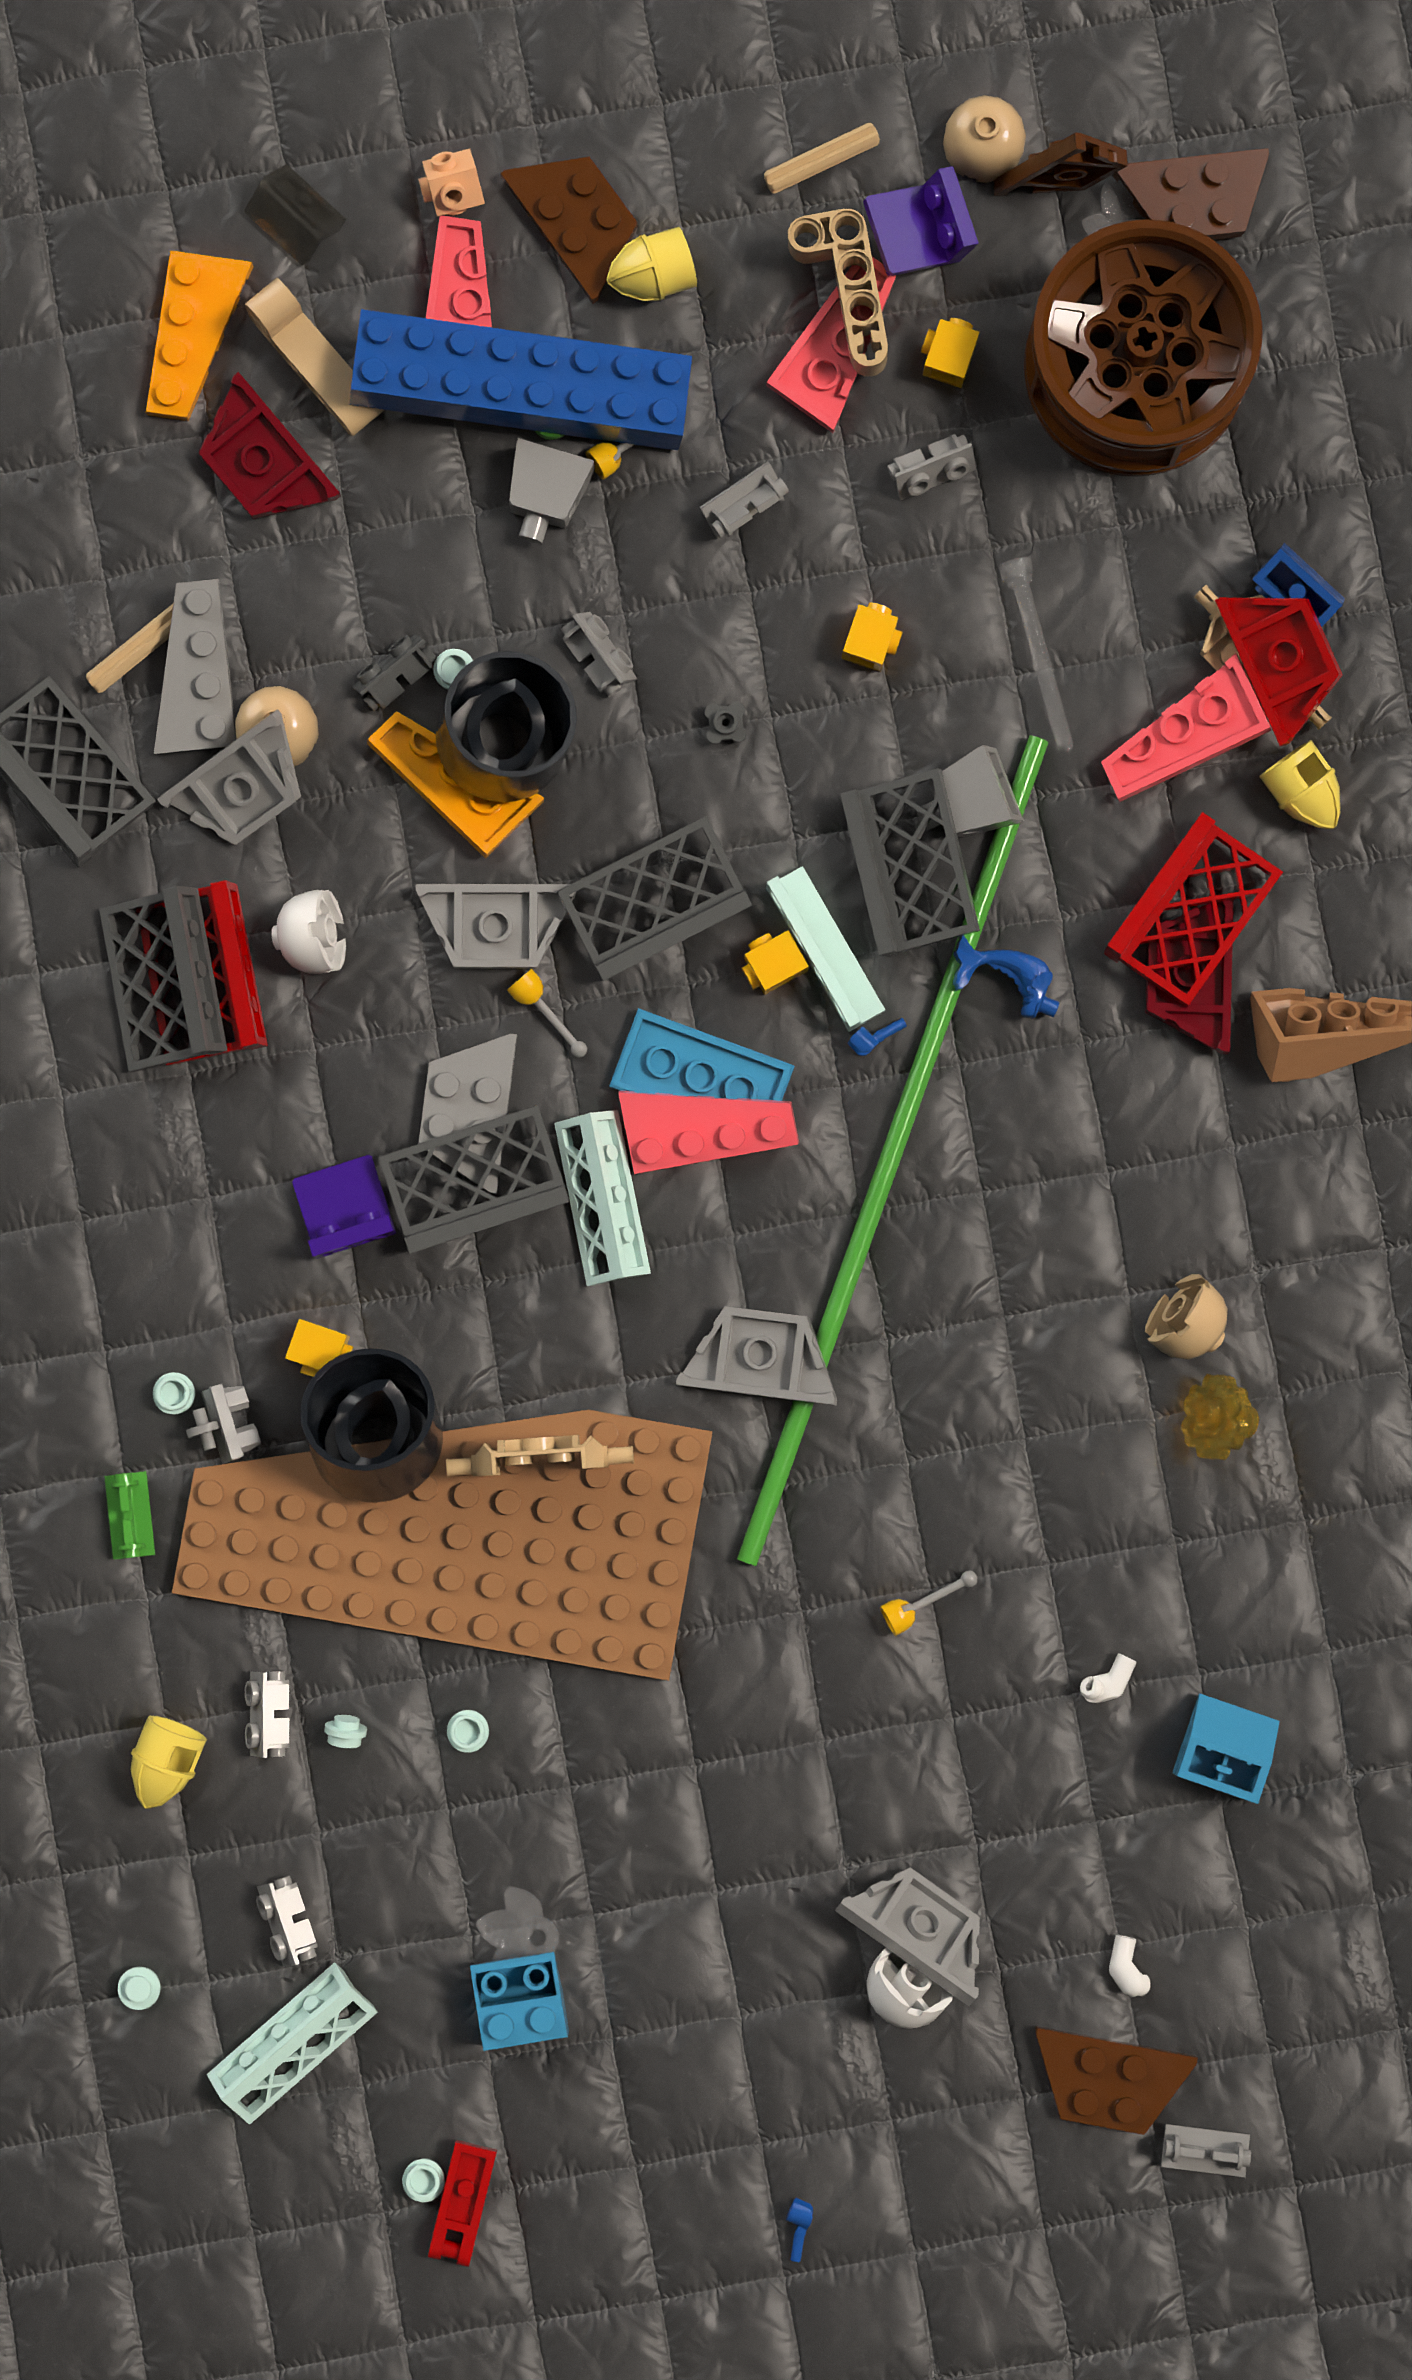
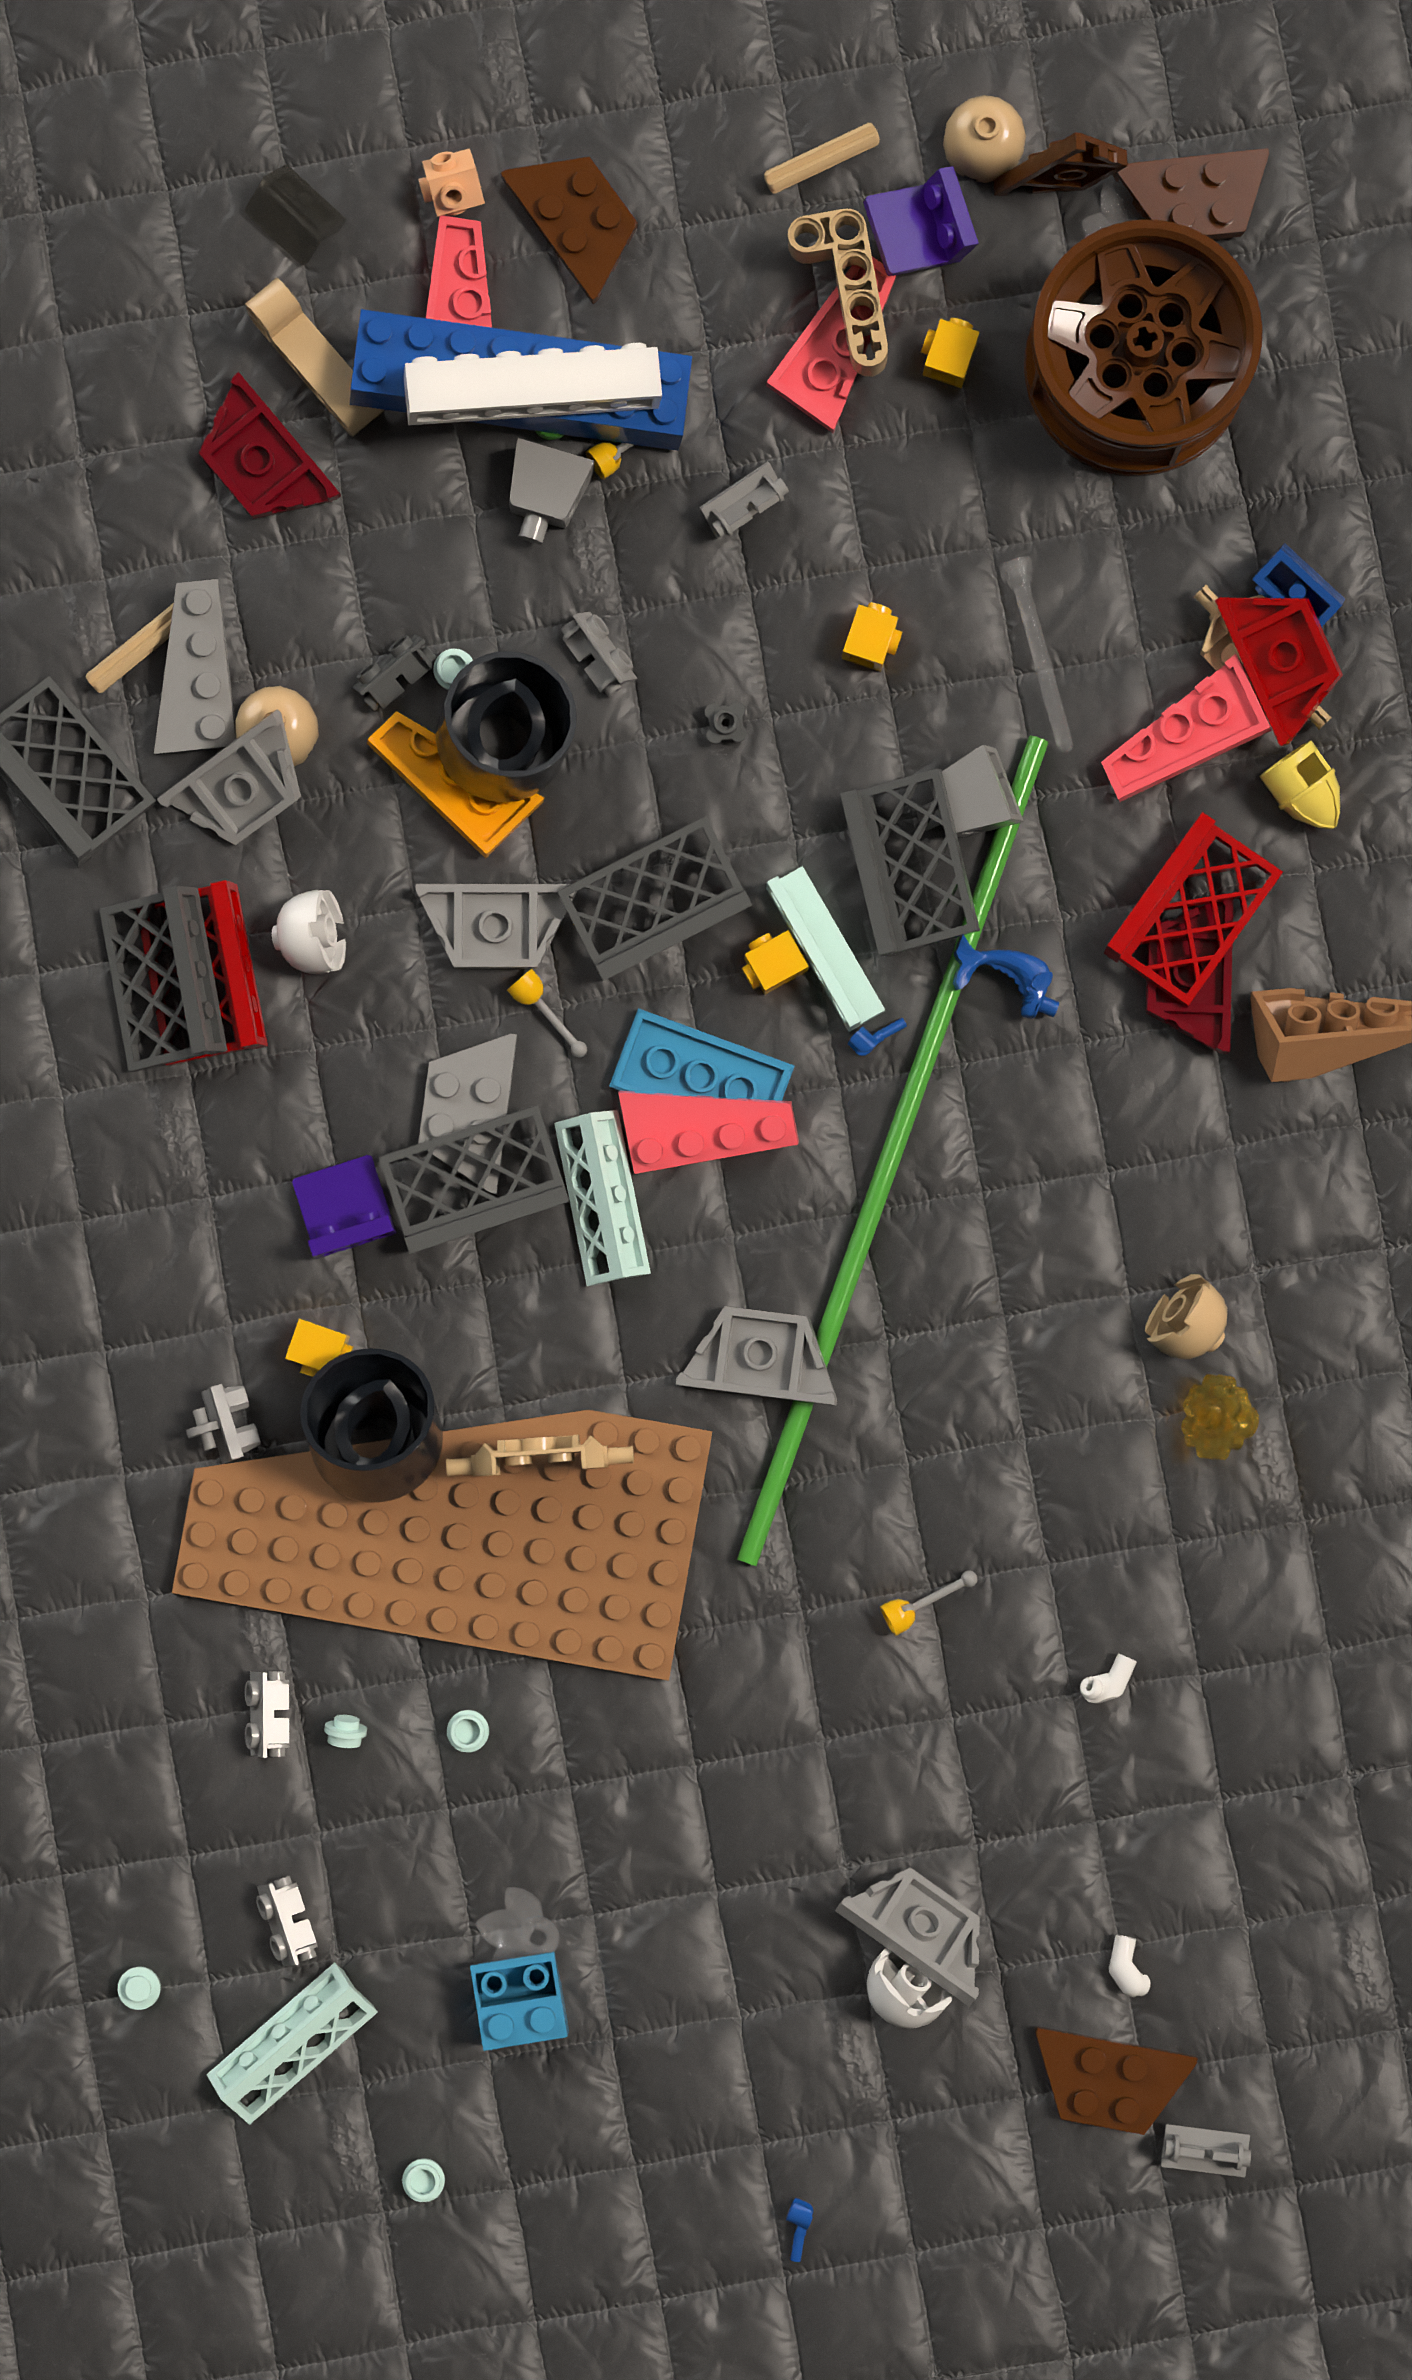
(129, 1515): bright green hinge -> none
(164, 1760): light yellow helmet -> none
(174, 1393): light aqua plate -> none
(195, 311): light orange wing -> none
(462, 2201): red plate -> none
(532, 384): none -> white brick
(653, 266): light yellow helmet -> none
(950, 461): light grey hinge -> none
(1227, 1748): dark azure slope -> none

